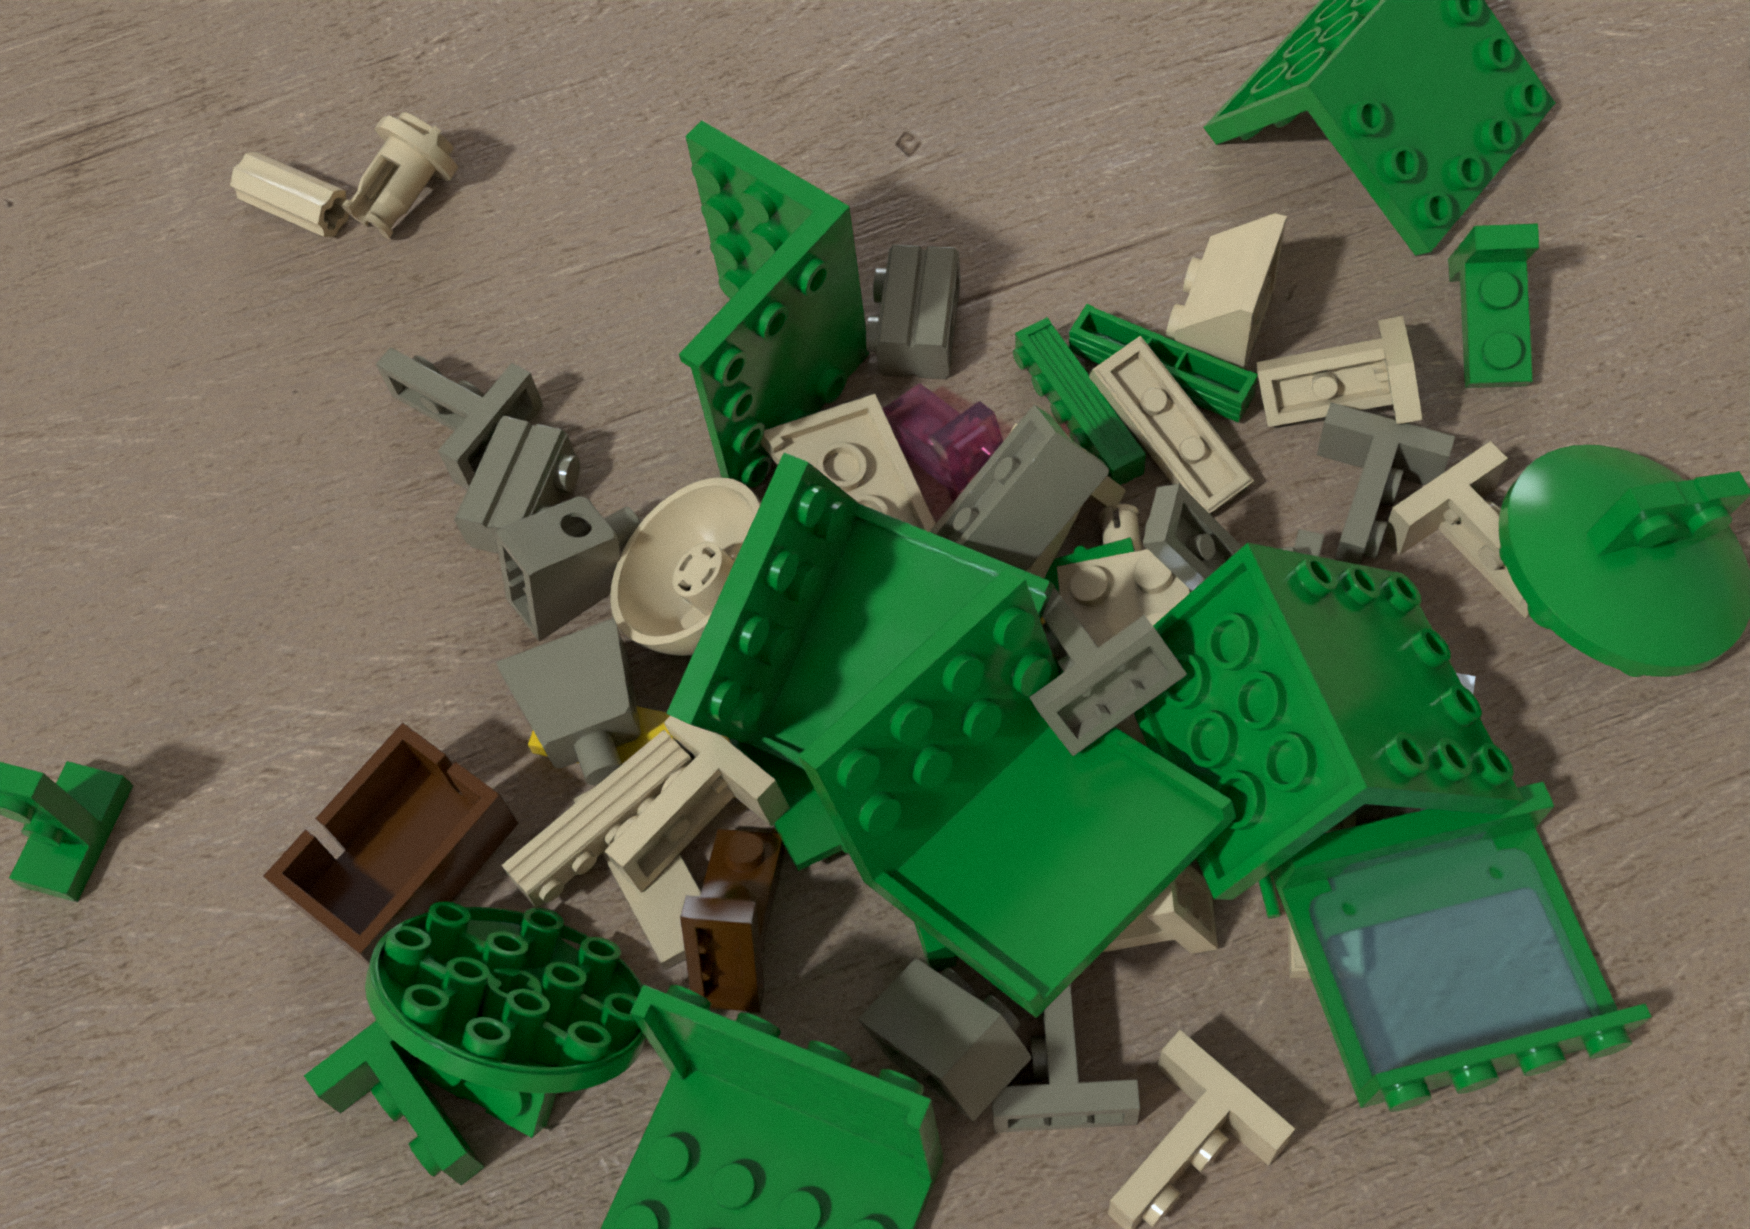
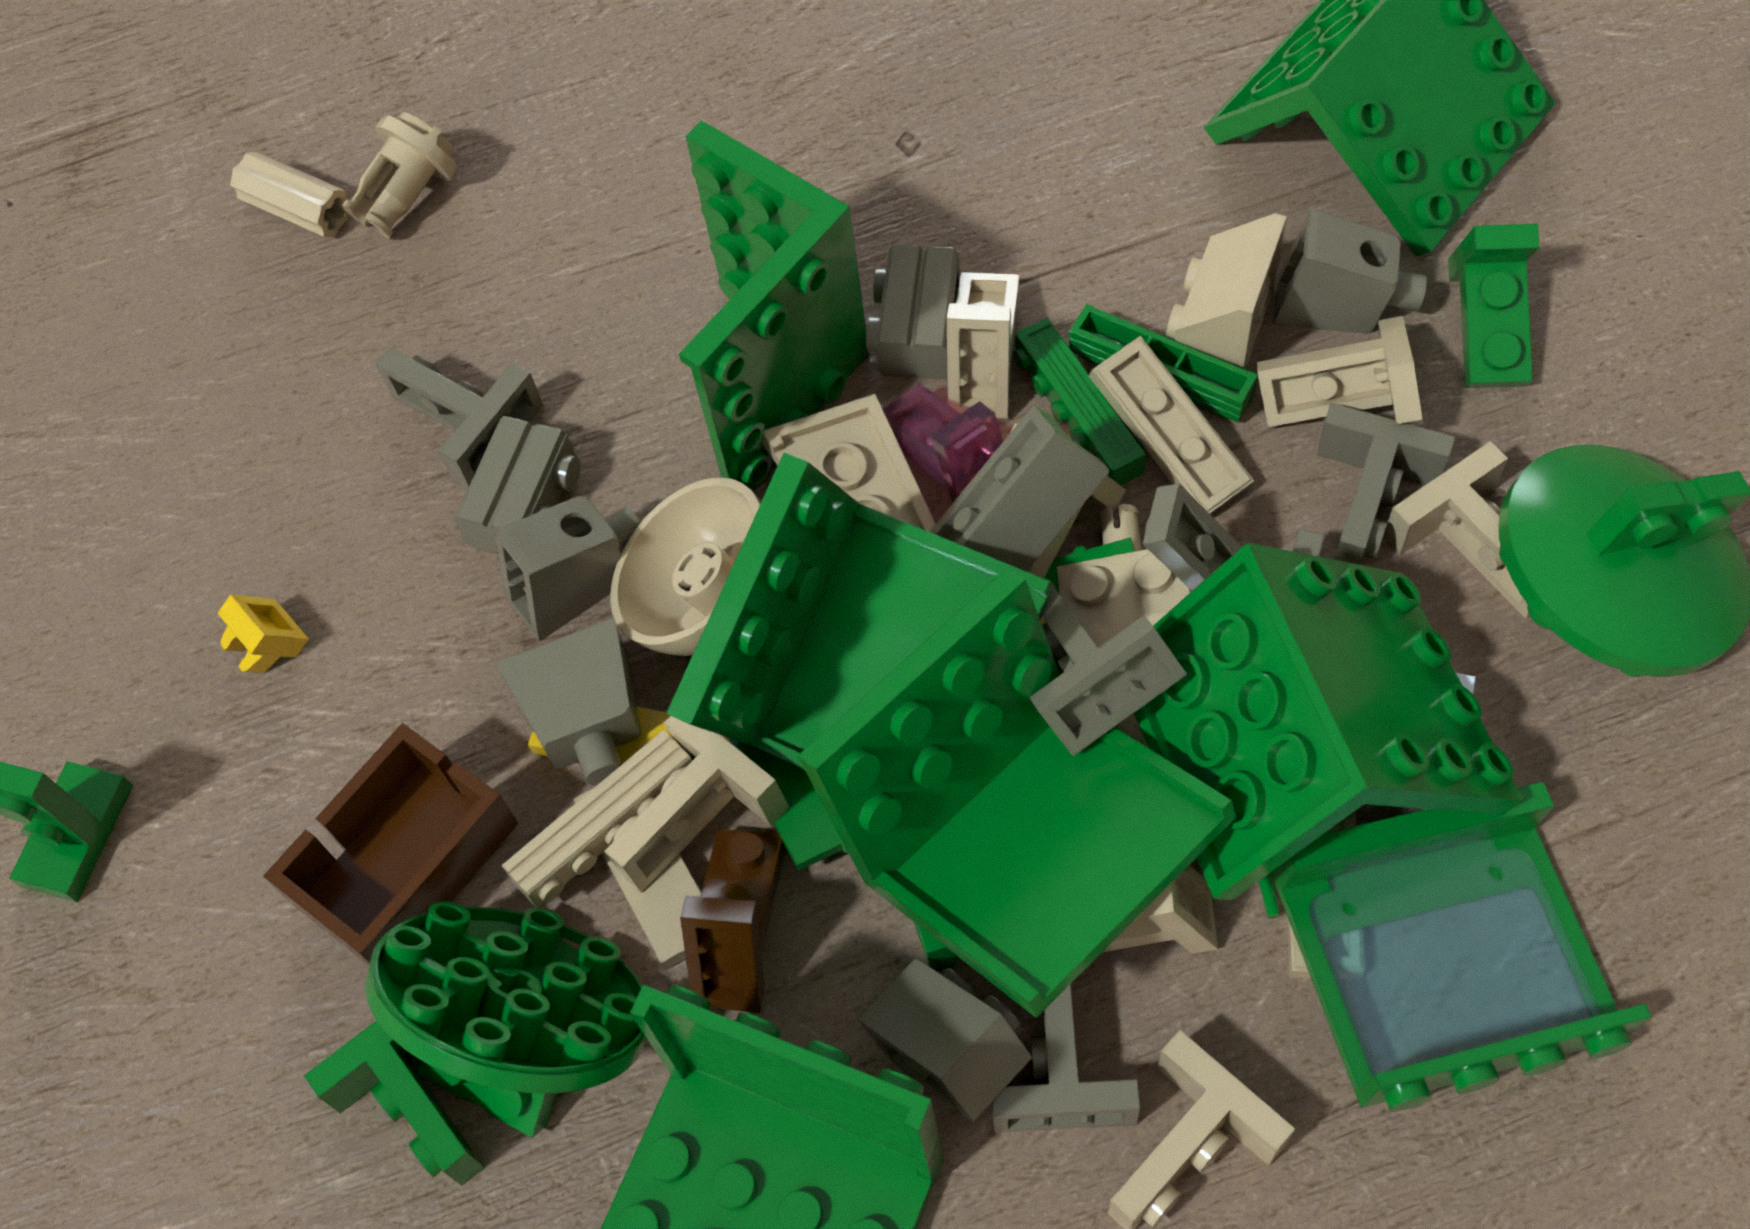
(261, 629): none -> yellow tile
(981, 341): none -> tan bracket
(1343, 277): none -> dark tan torso

